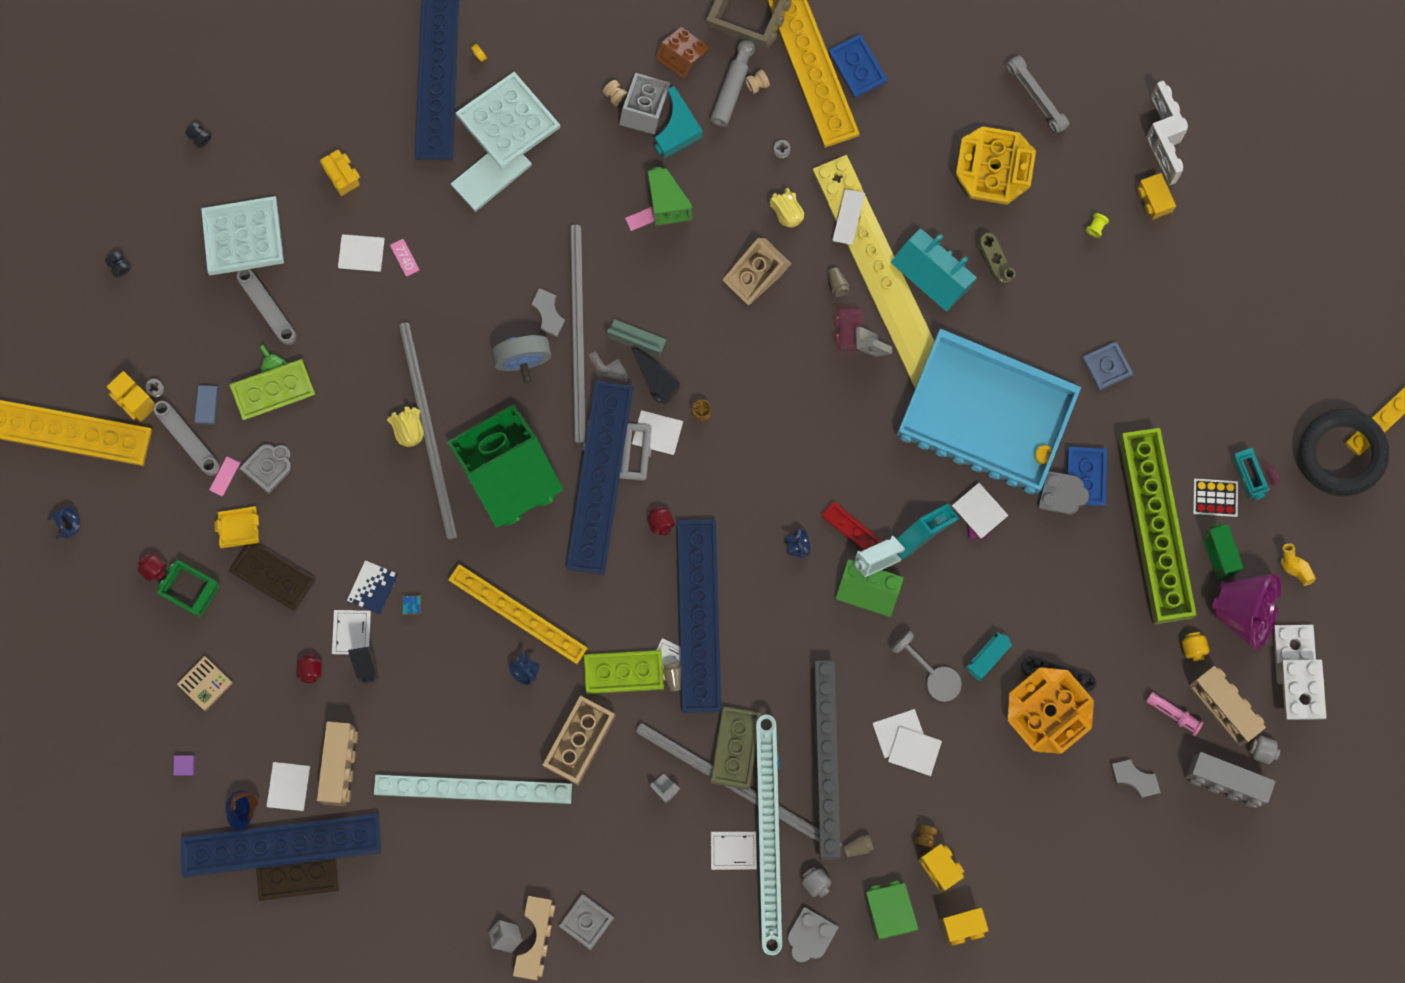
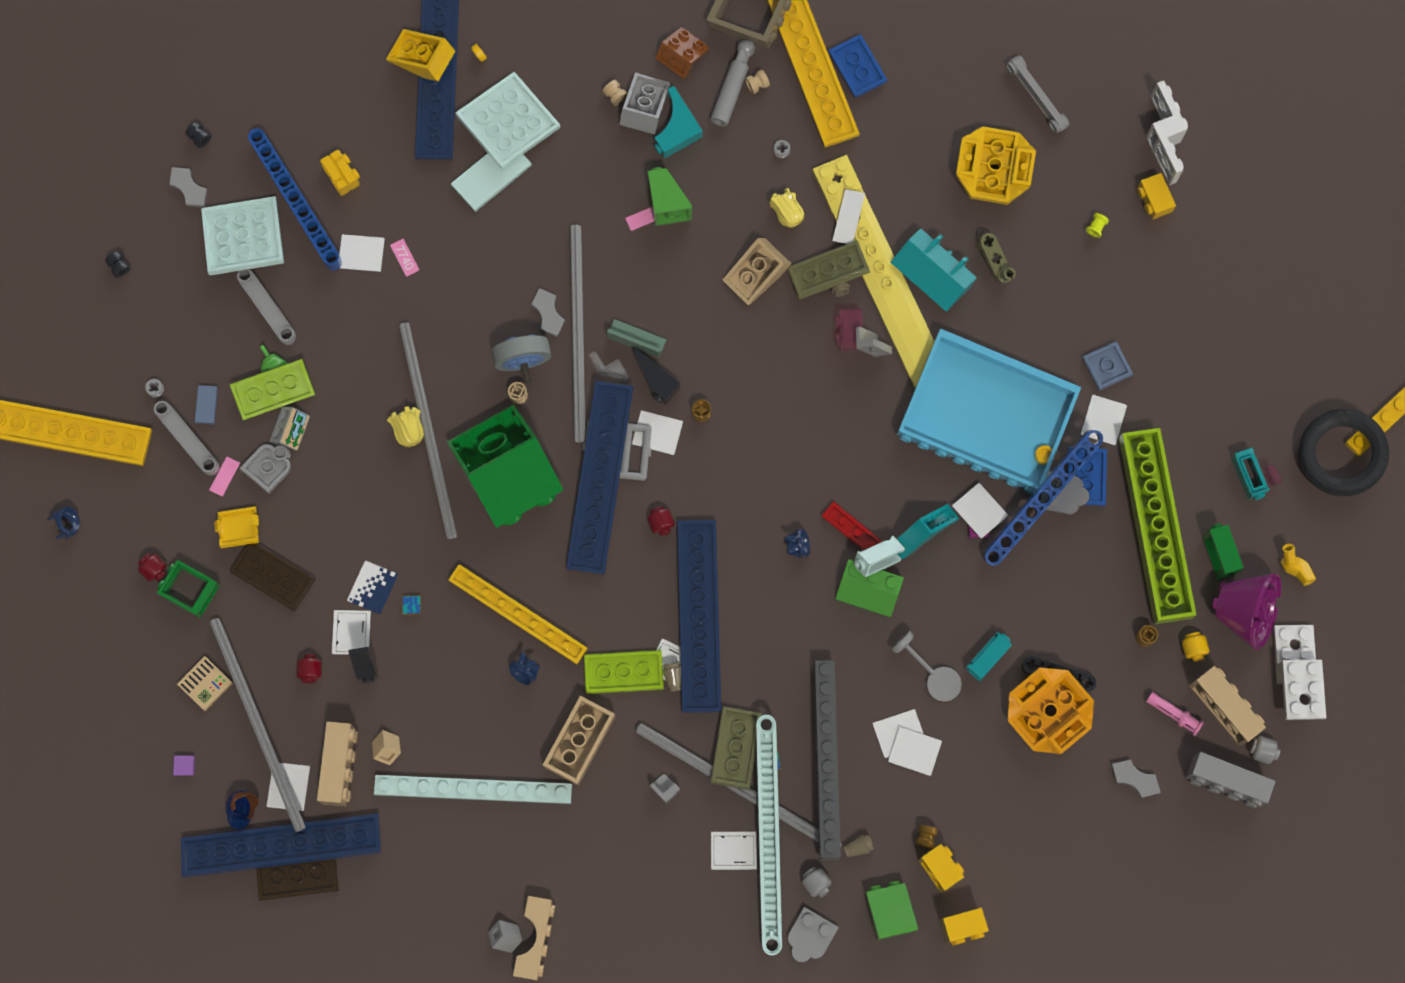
(130, 397): yellow piece -> none
(182, 180): none -> light grey tile
(257, 725): none -> light grey axle
(289, 428): none -> panel
(293, 191): none -> blue beam
(386, 747): none -> tan panel
(421, 54): none -> yellow slope
(520, 395): none -> tan wheel
(586, 922): light grey tile -> none
(828, 269): none -> olive tile
(1051, 492): none -> blue beam
(1105, 417): none -> white sticker
(1147, 636): none -> pearl gold wheel
(1215, 497): sticker -> none

